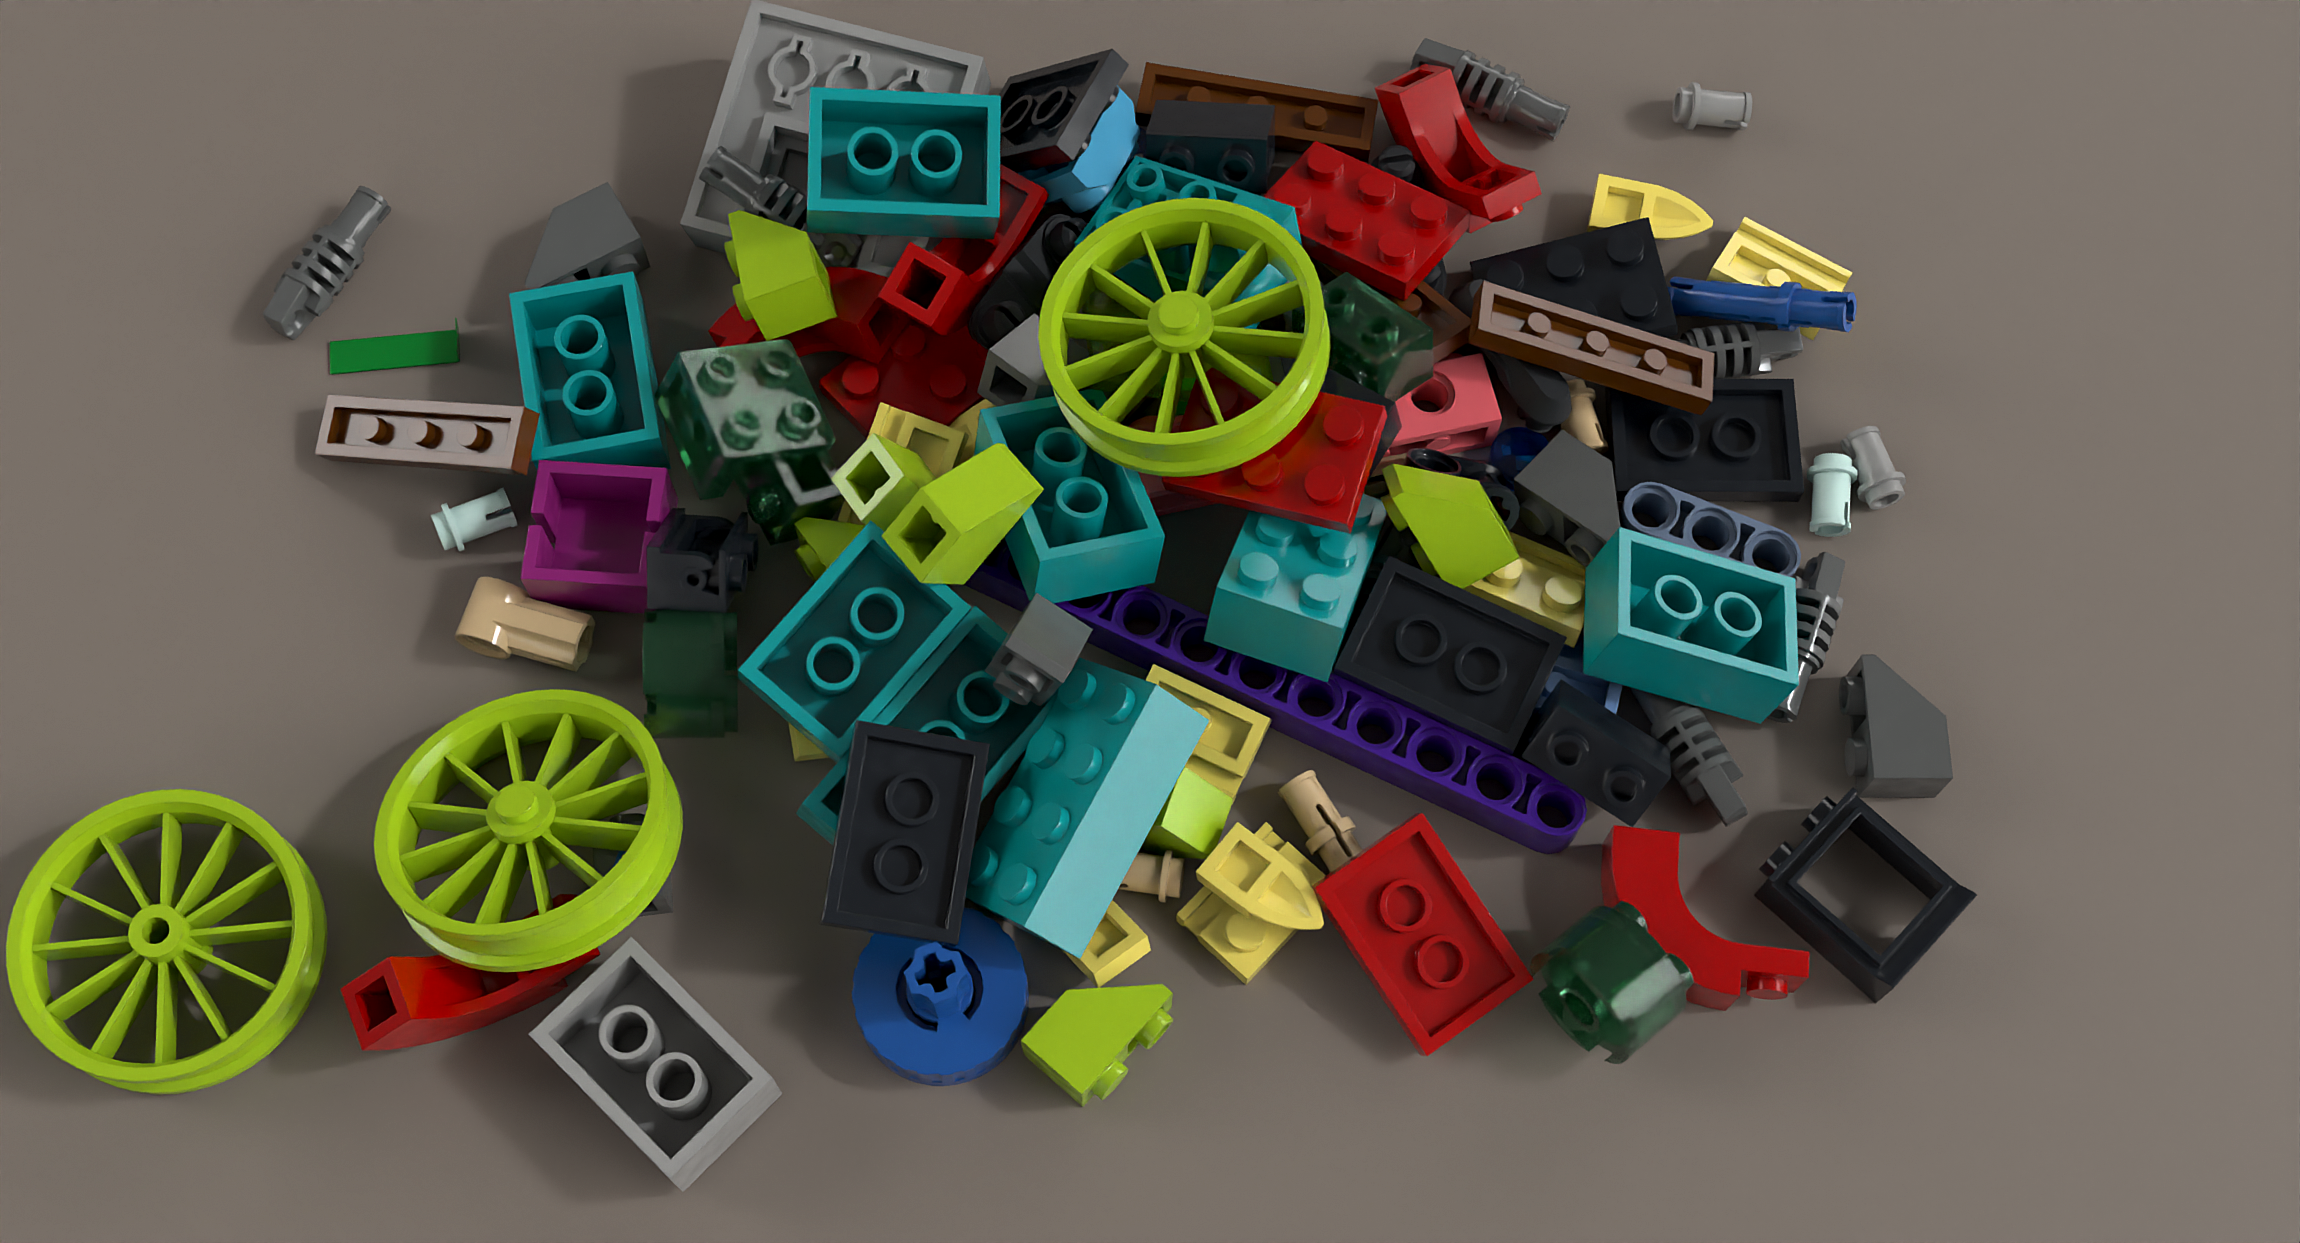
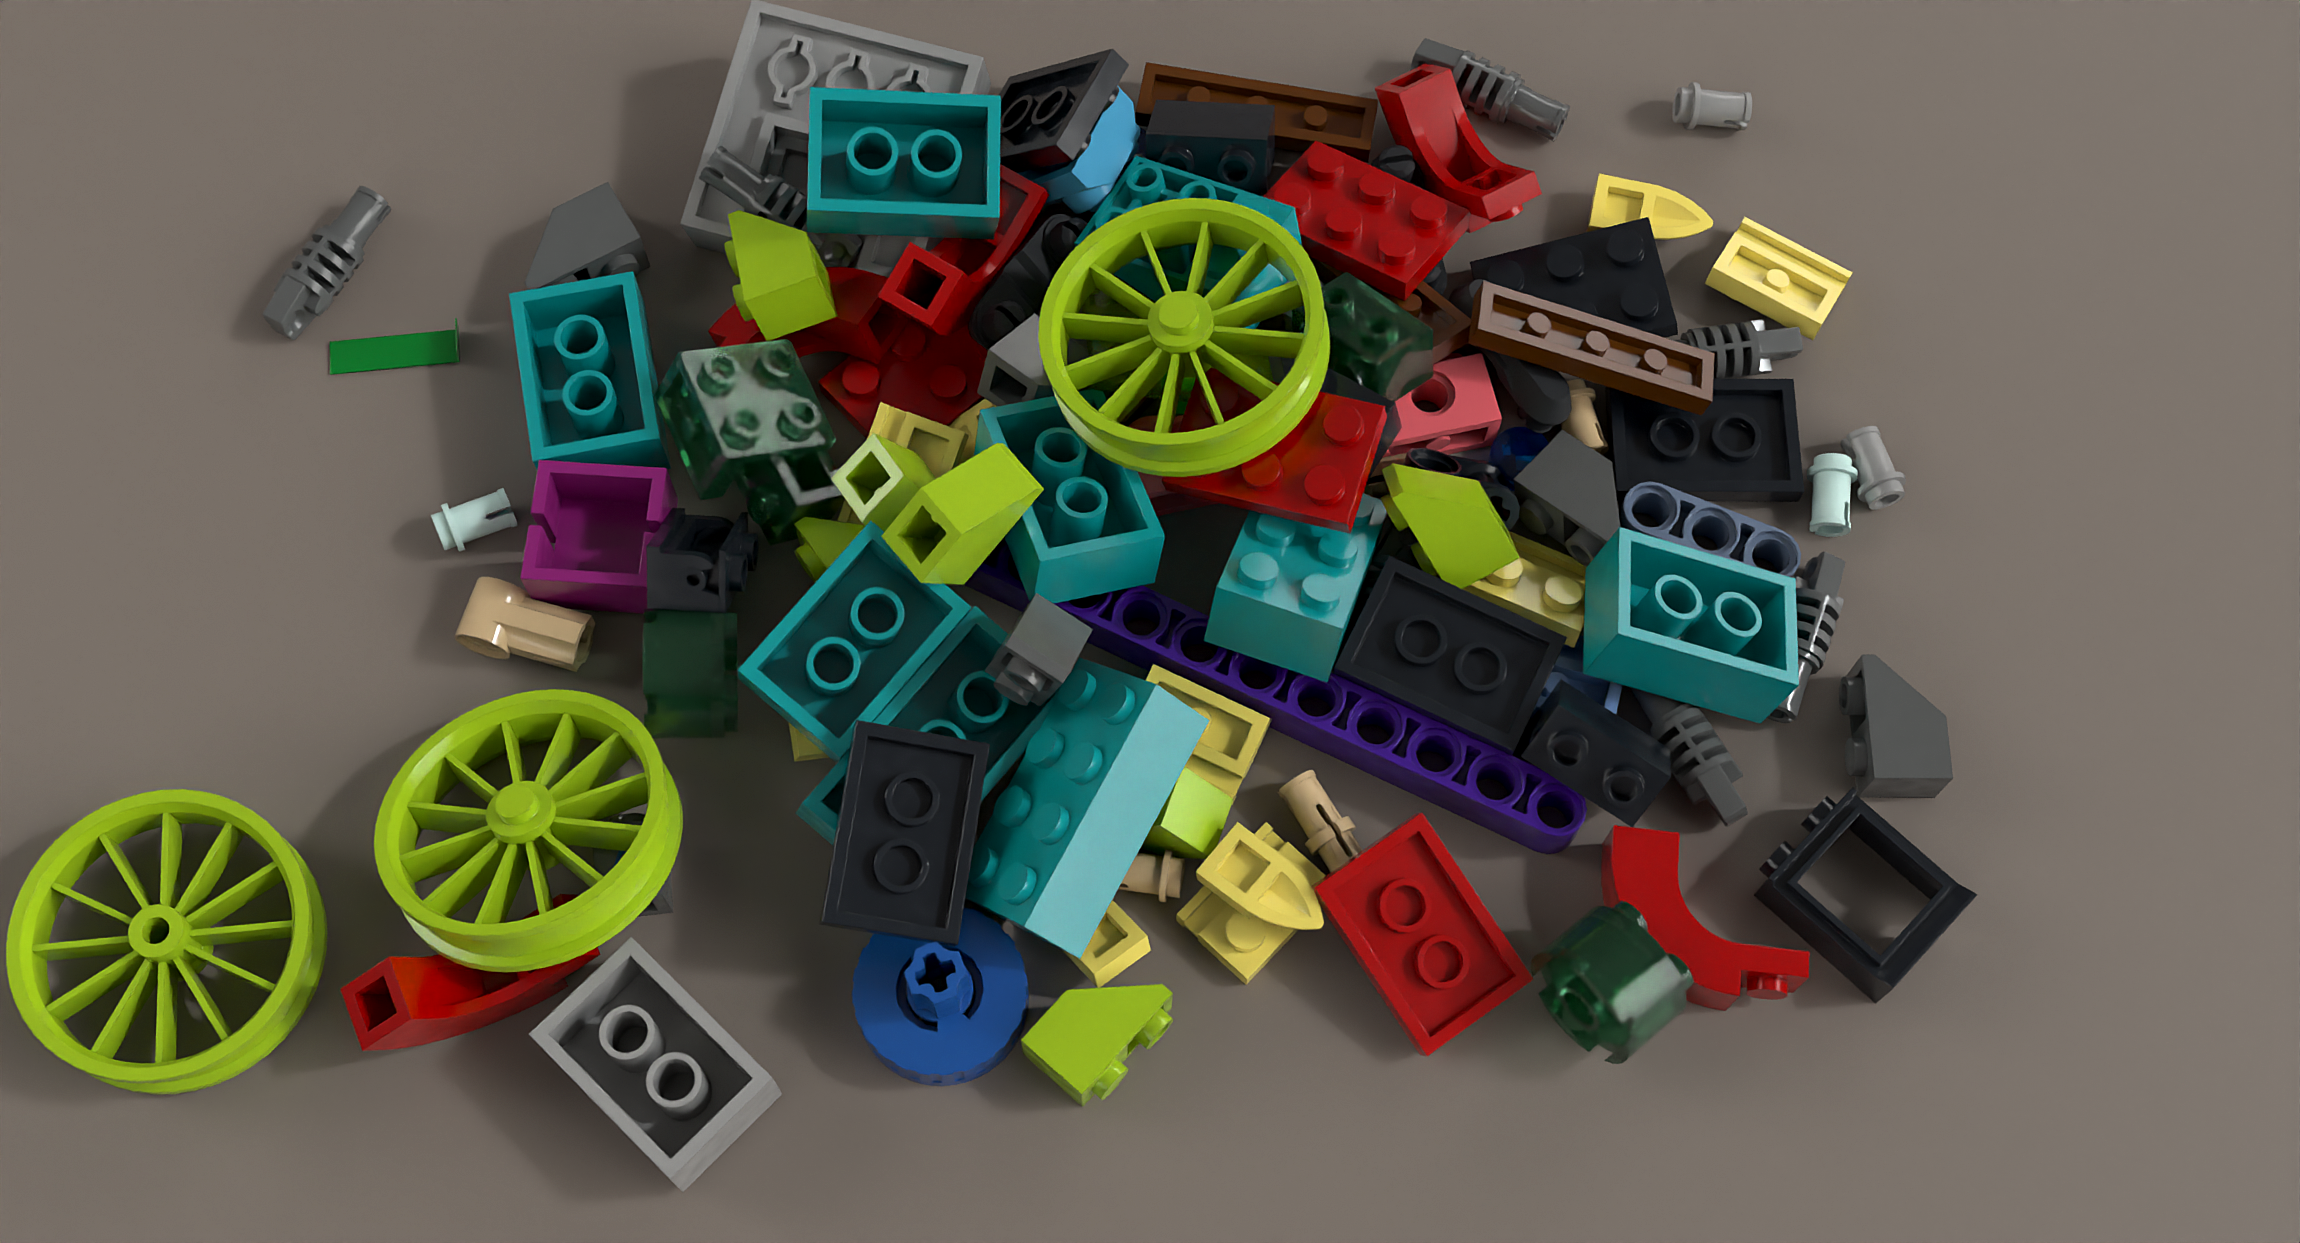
(428, 434): plate -> none
(1782, 306): blue pin -> none

